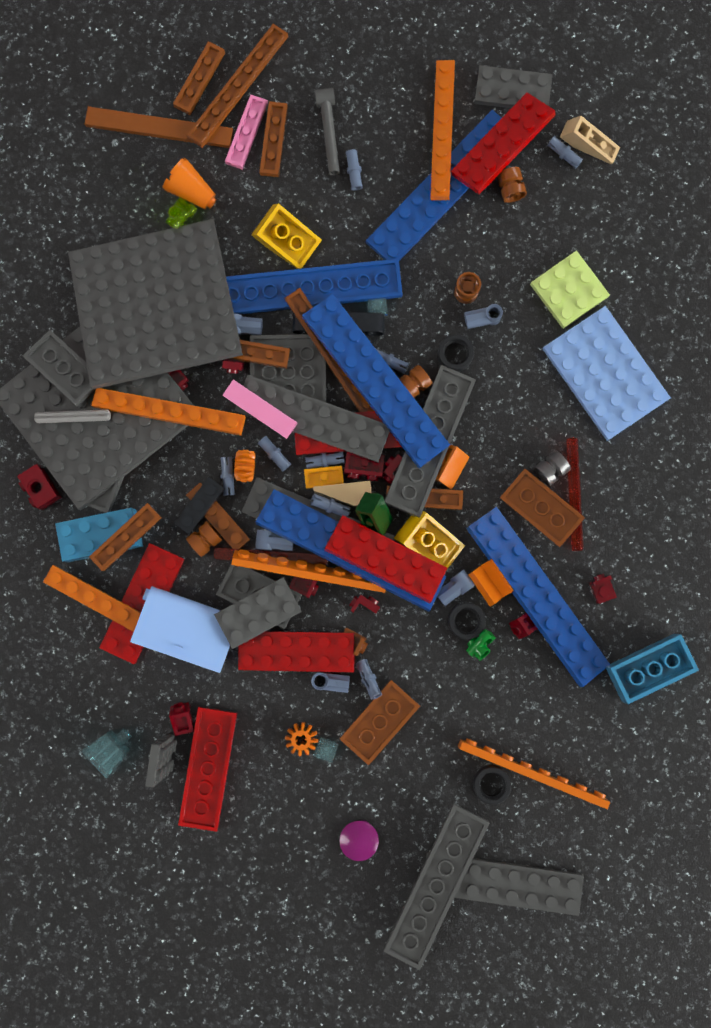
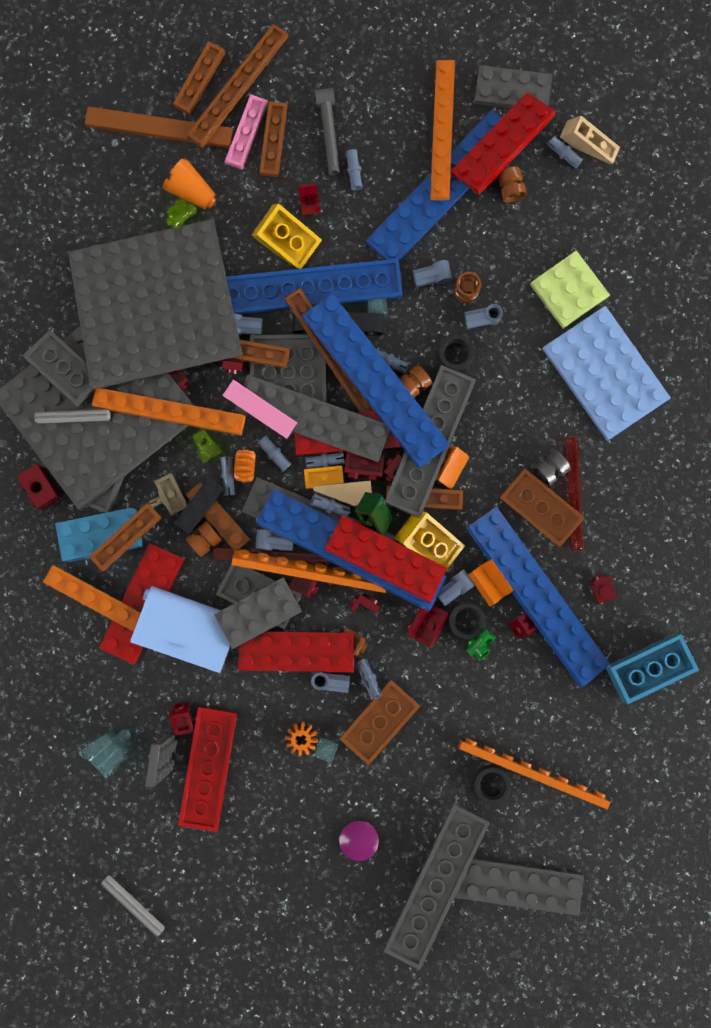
(133, 905): none -> light grey axle
(169, 495): none -> dark tan plate
(208, 449): none -> clear neon green plate
(309, 198): none -> dark red bracket
(427, 625): none -> dark red bracket
(437, 273): none -> sand blue piece

